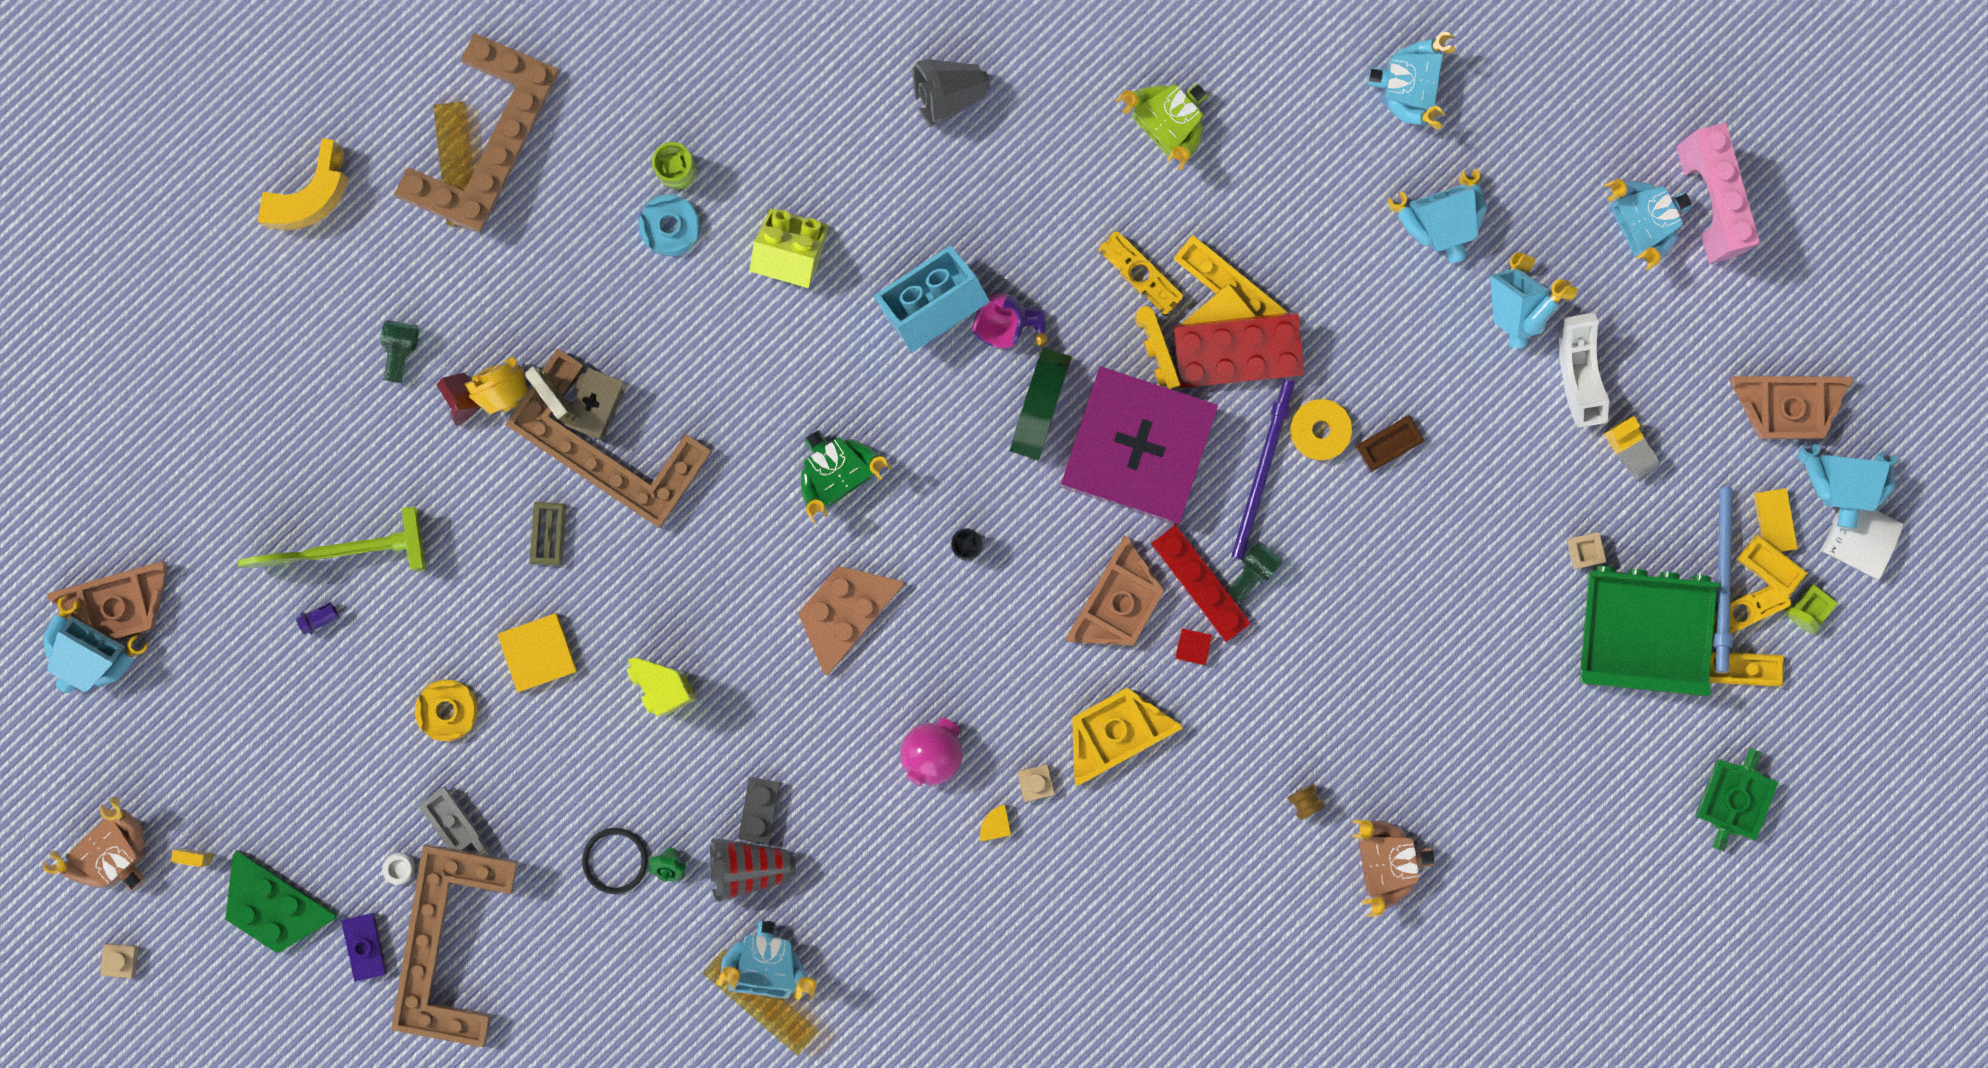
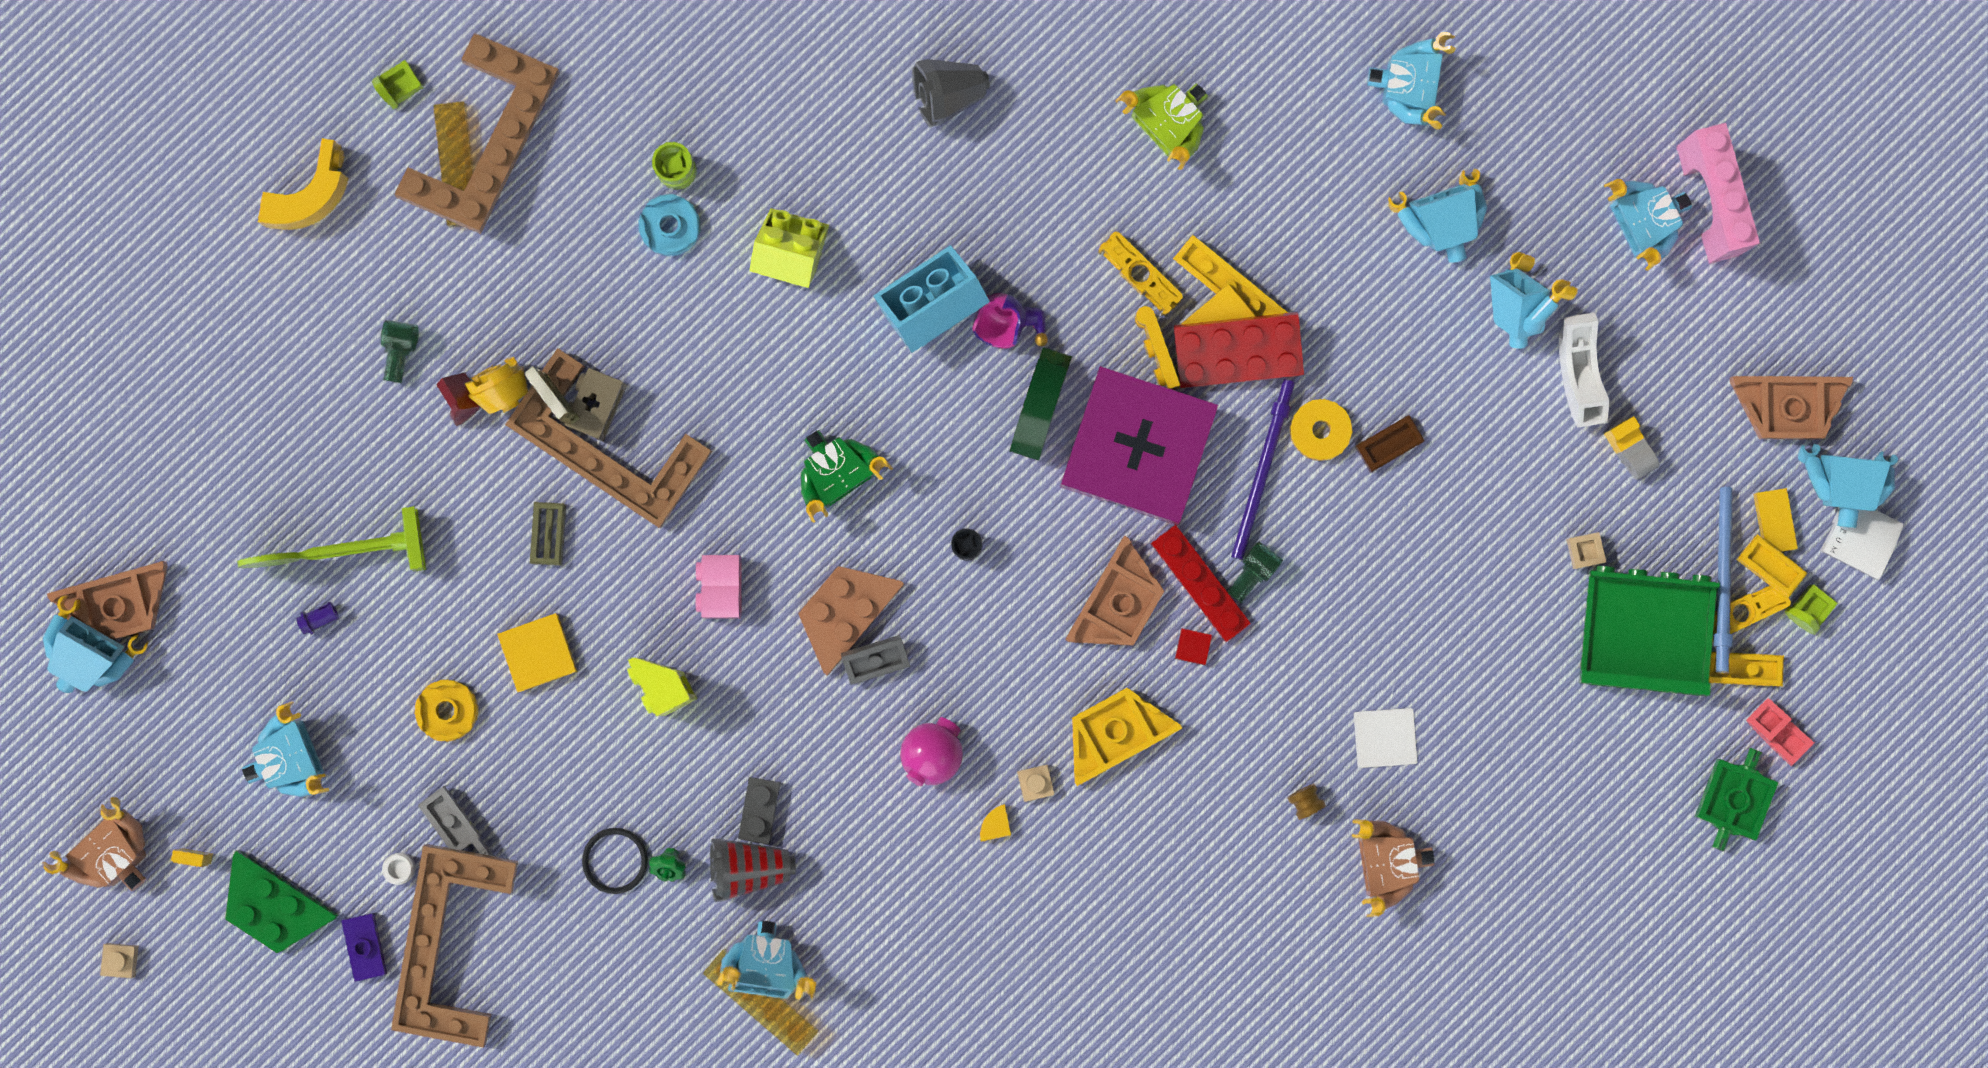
(286, 757): none -> medium azure torso
(397, 84): none -> lime tile
(720, 587): none -> bright pink brick
(875, 659): none -> dark grey plate
(1385, 738): none -> white sticker
(1779, 732): none -> coral slope

